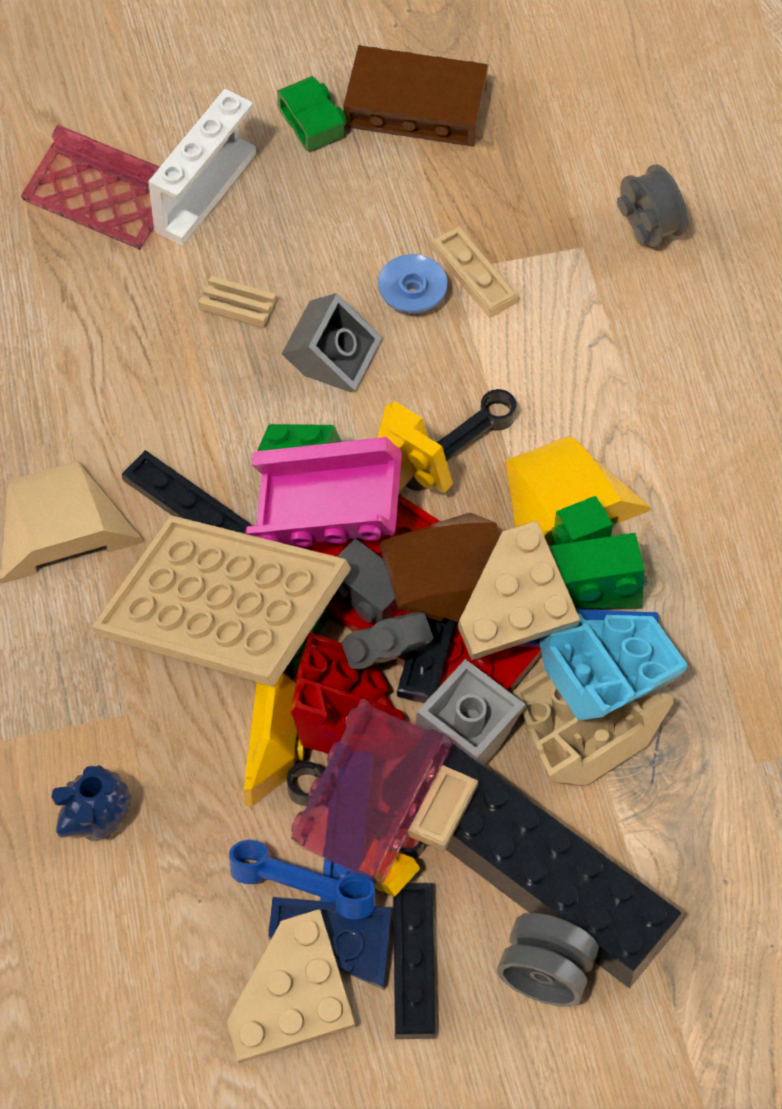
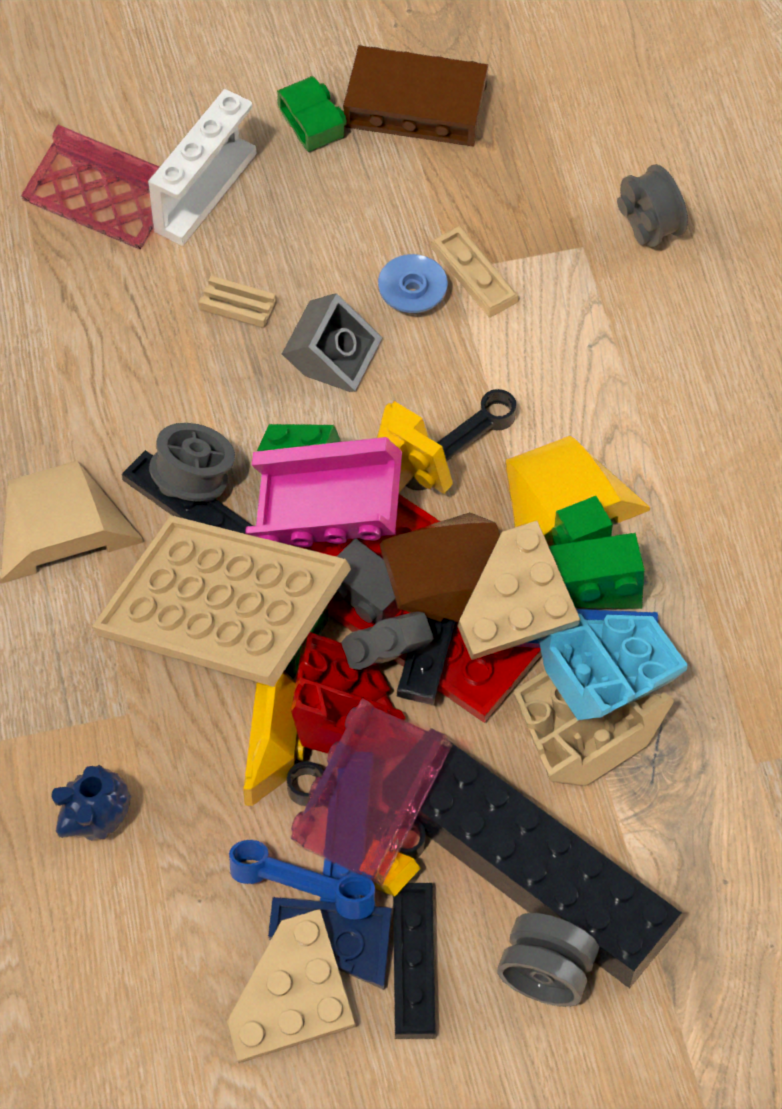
(191, 462): none -> dark grey wheel
(443, 808): tan tile -> none
(471, 712): light grey slope -> none

